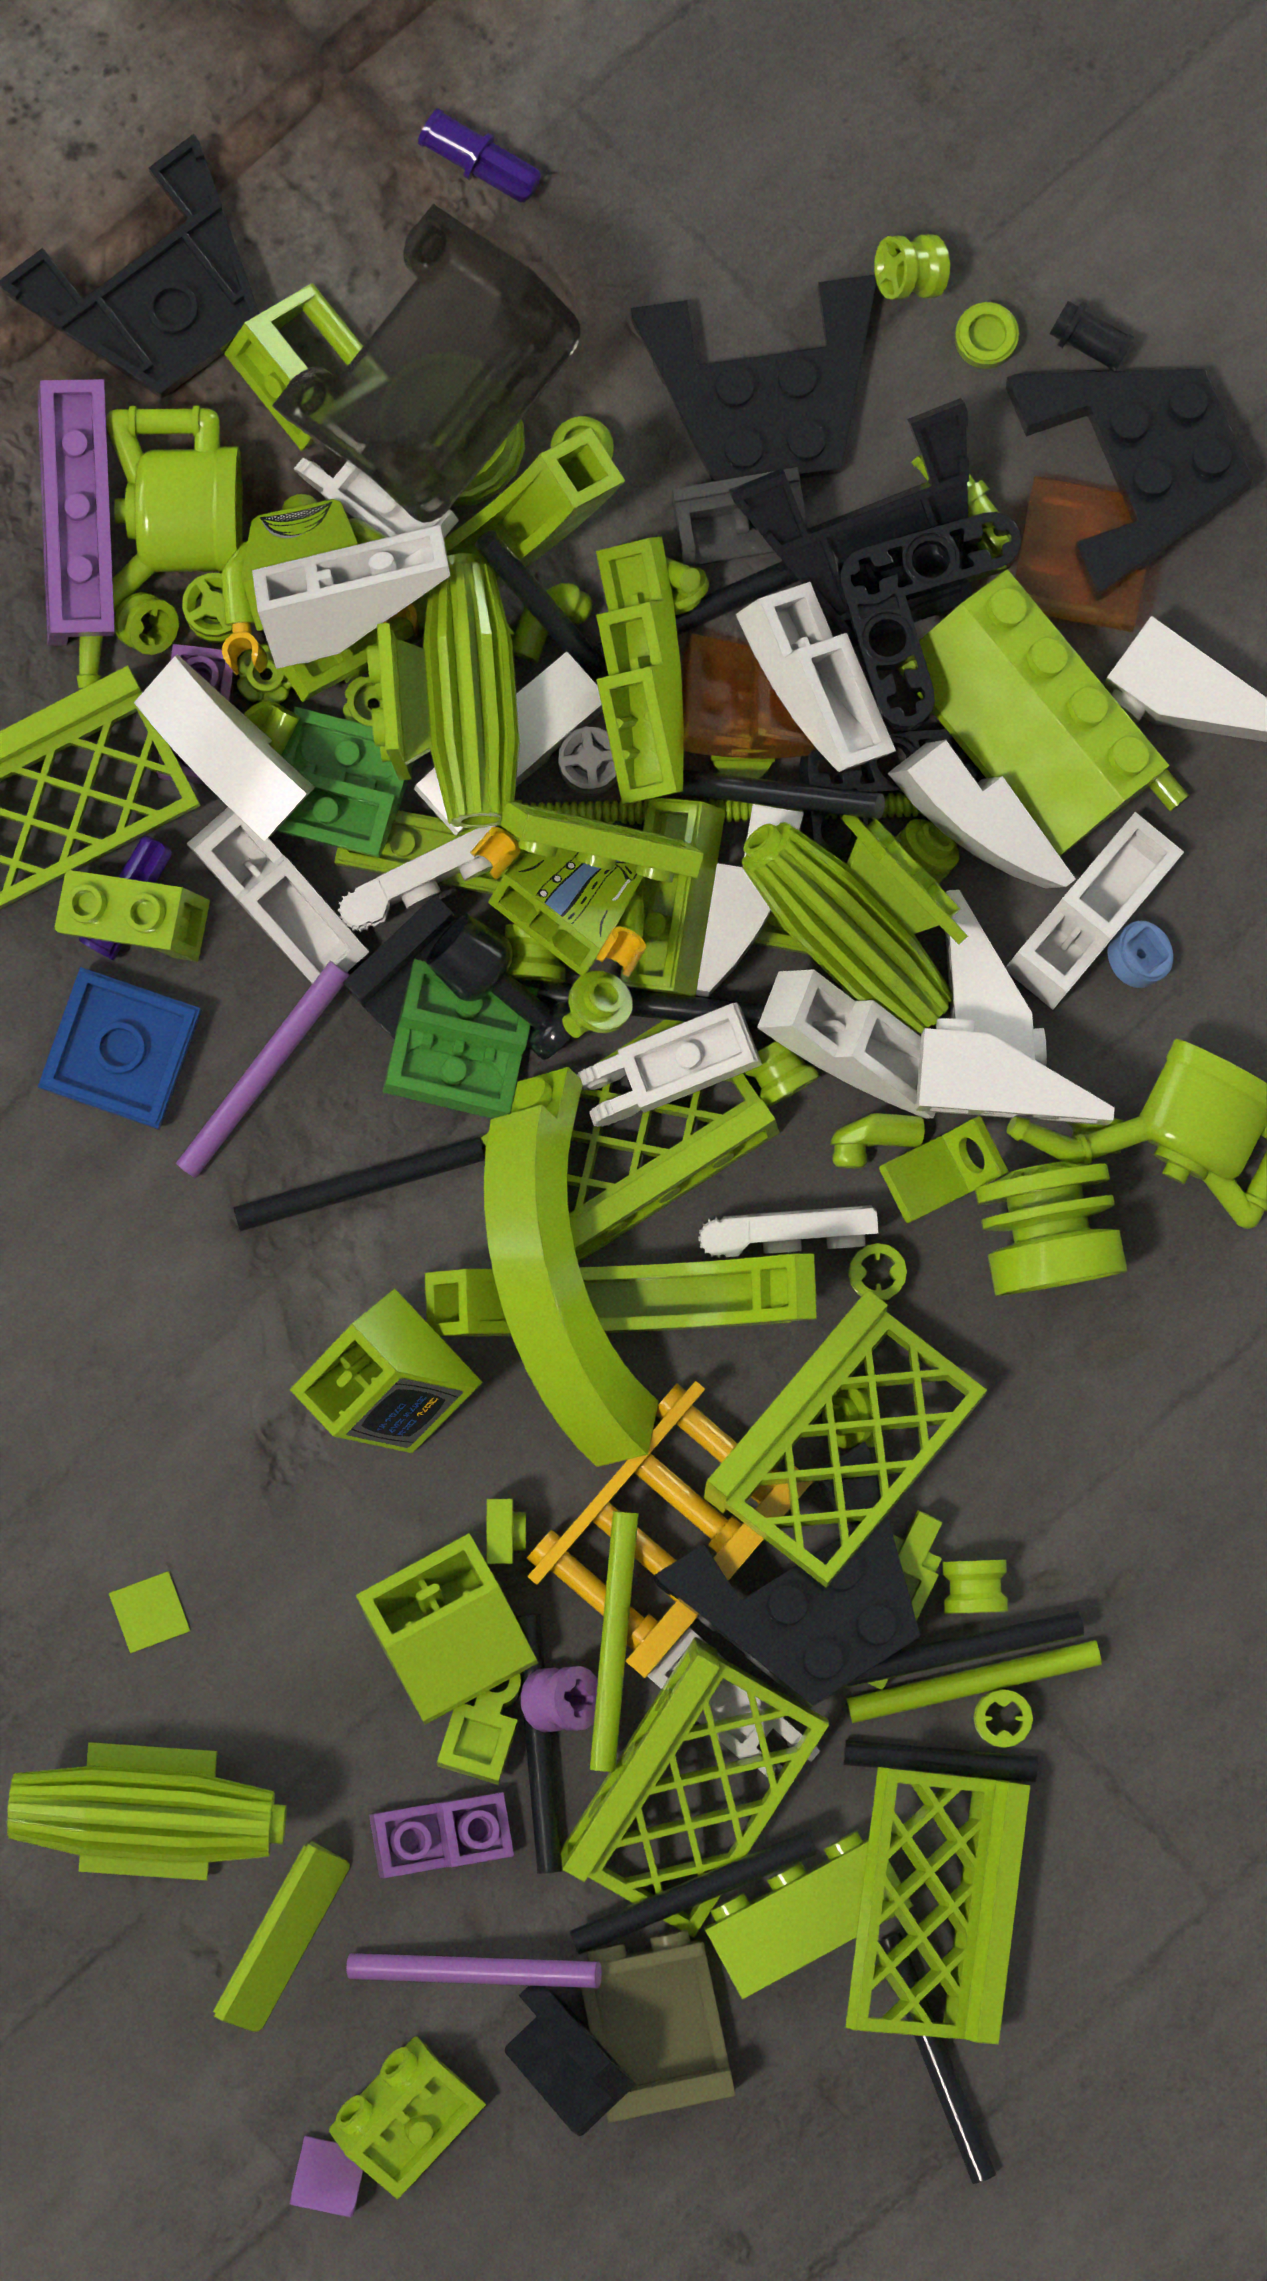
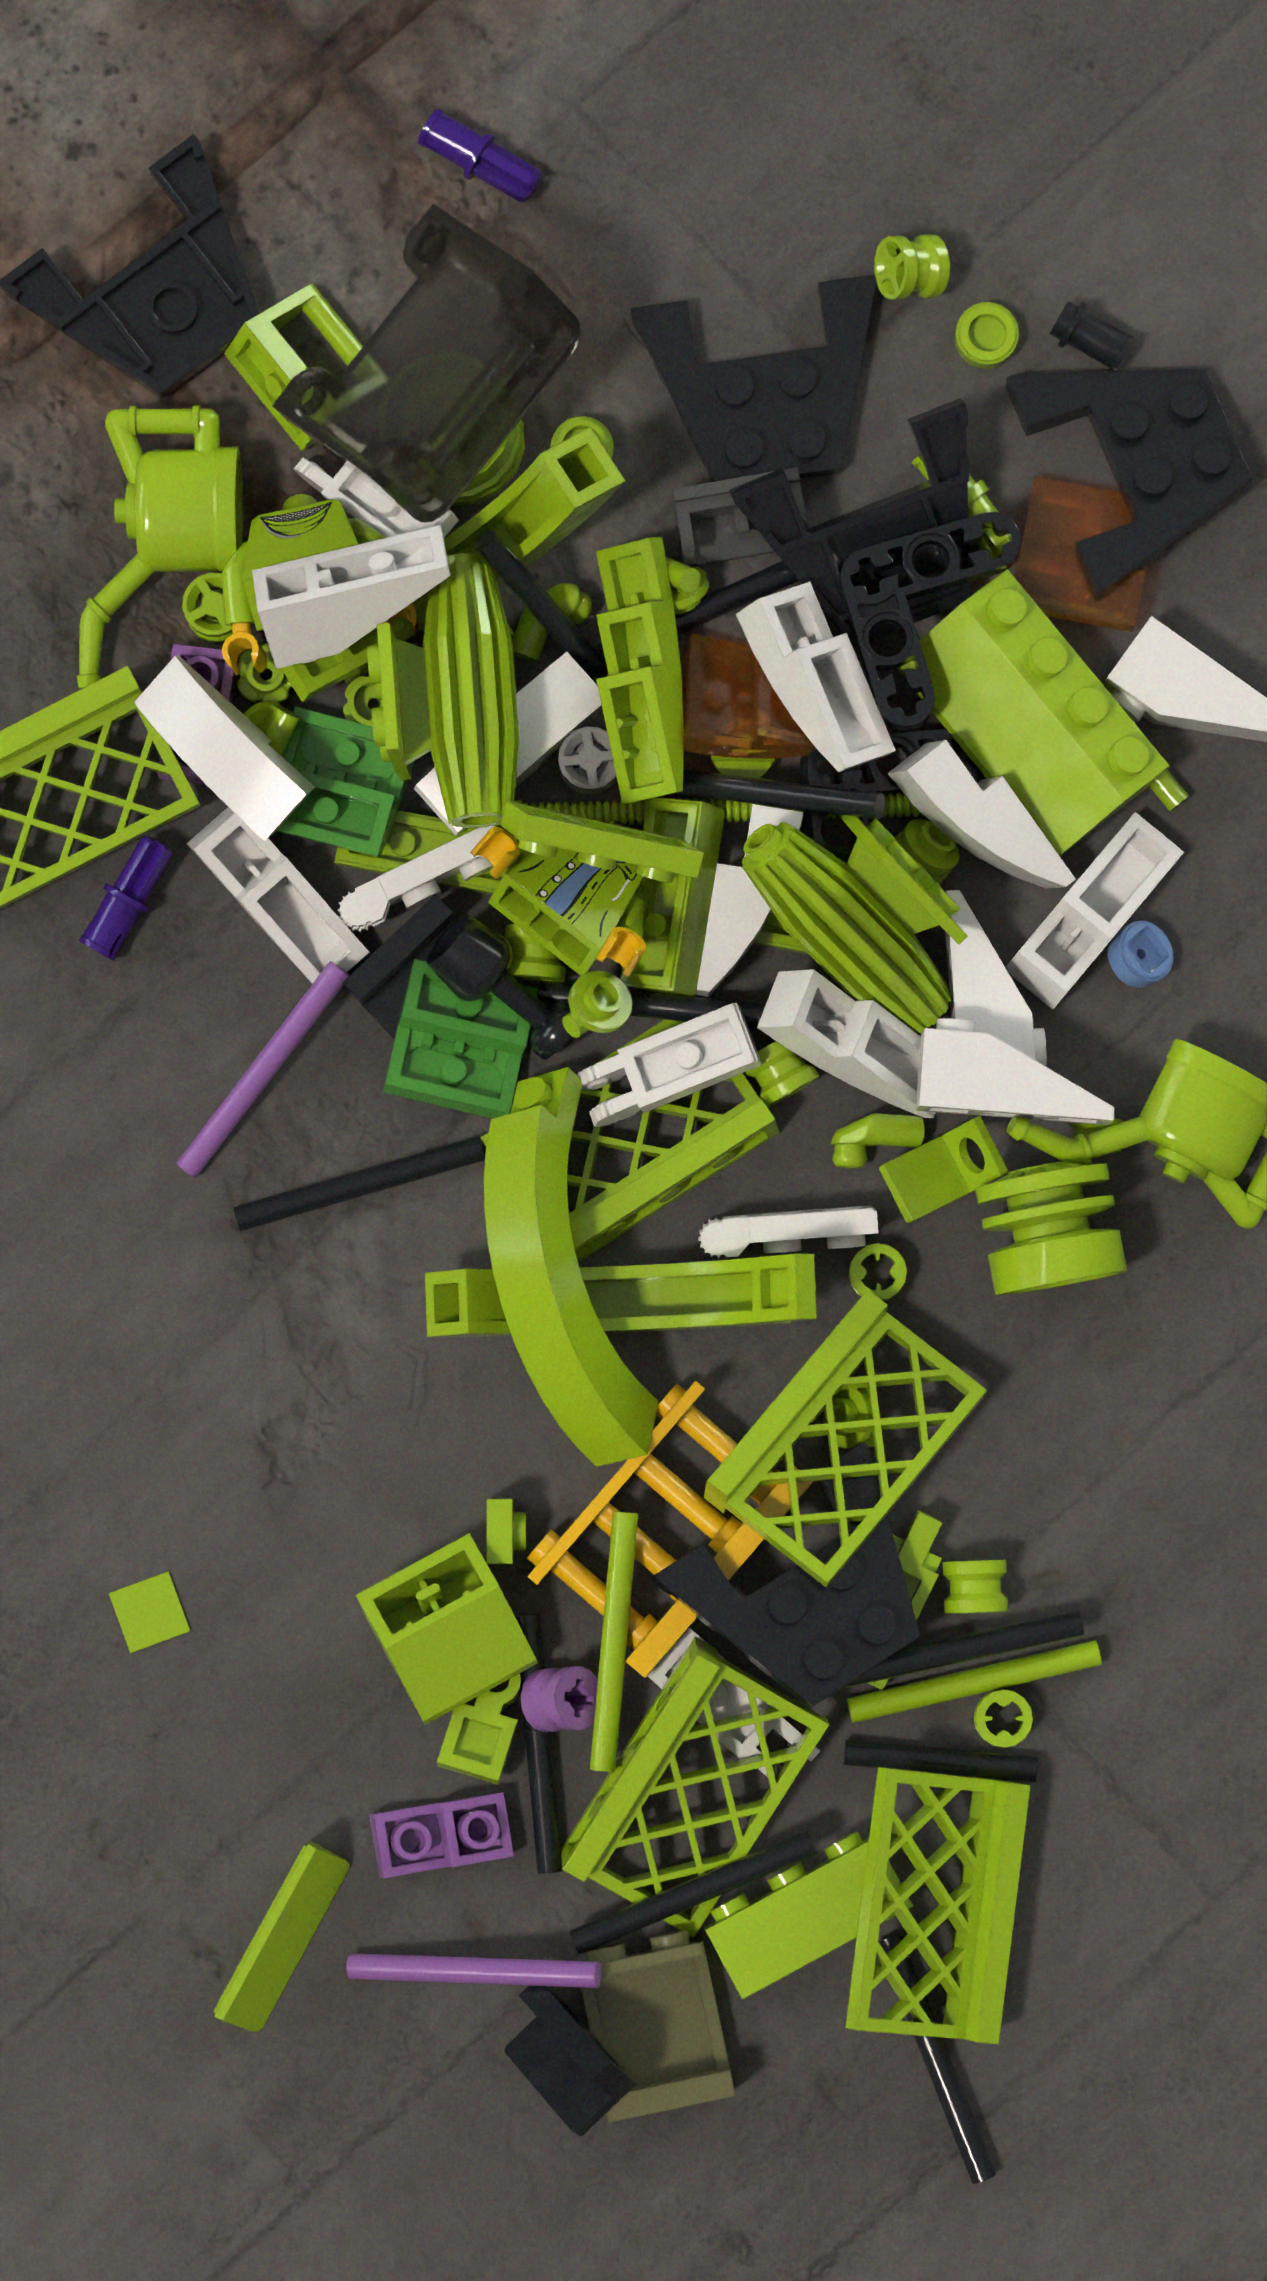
(75, 509): medium lavender fence -> none
(119, 1048): blue plate -> none
(130, 628): lime bush -> none
(133, 913): lime bracket -> none
(145, 1812): lime plate -> none
(326, 2178): medium lavender slope -> none
(386, 1379): lime slope -> none
(405, 2117): lime bracket -> none

